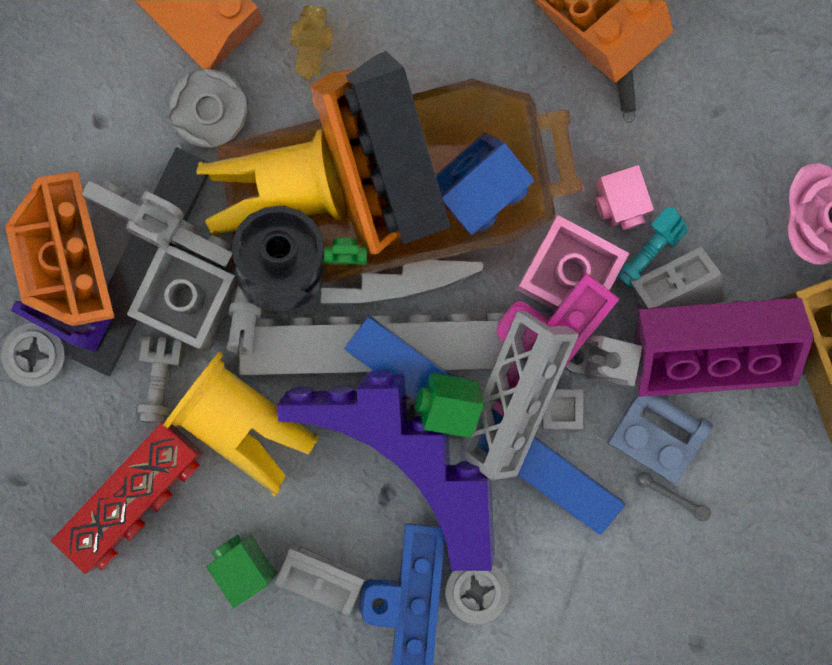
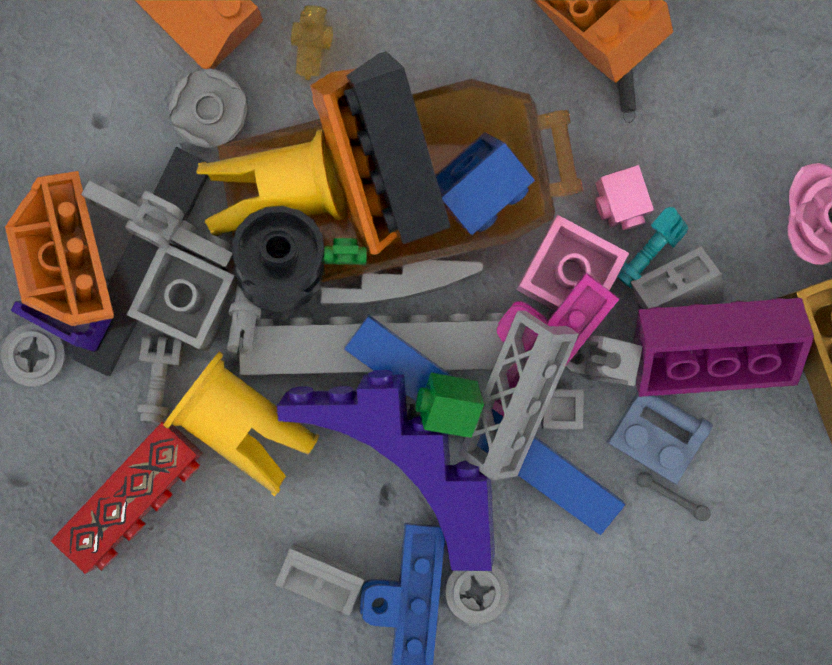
(240, 569): green brick -> none

